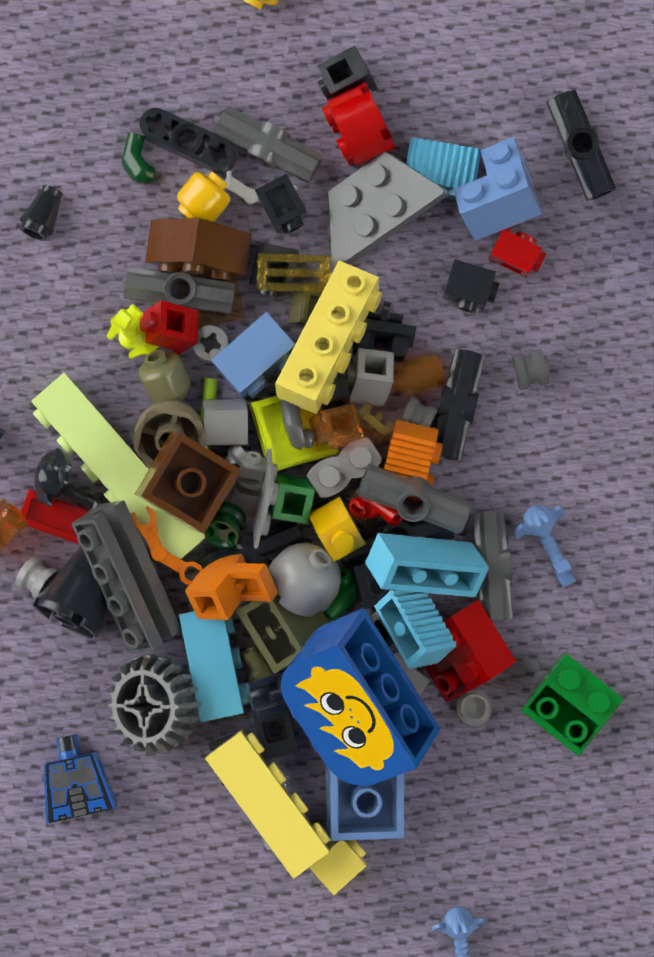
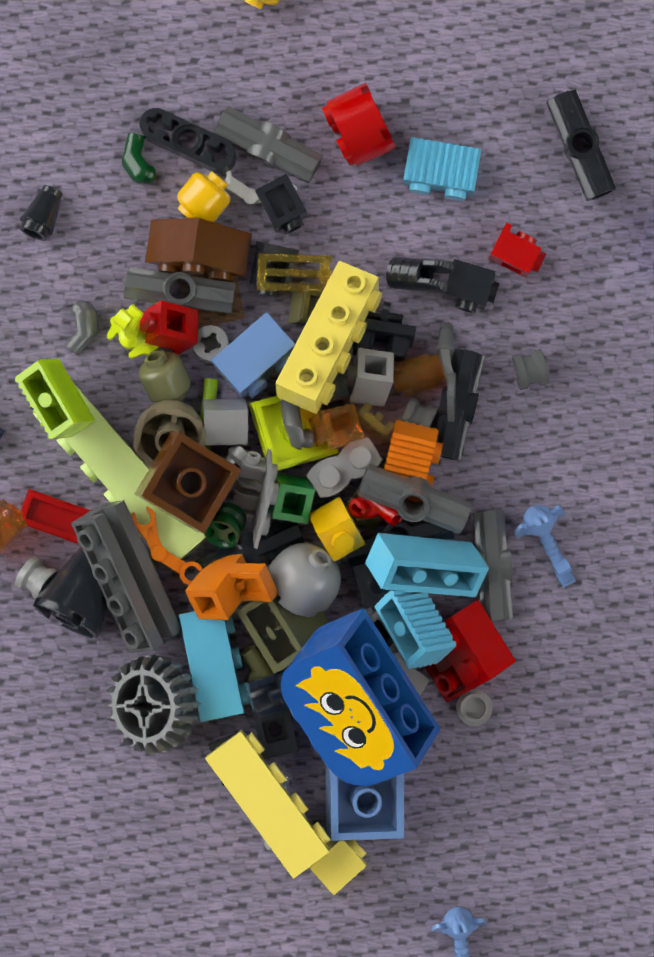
(52, 480): black piece -> none
(54, 398): none -> lime brick
(76, 783): torso -> none
(86, 326): none -> dark grey arm
(344, 73): black brick -> none
(346, 595): green arm -> none
(376, 205): wing -> none
(417, 274): none -> black hinge
(445, 351): none -> dark grey piece
(500, 197): medium blue brick -> none
(571, 704): green slope -> none

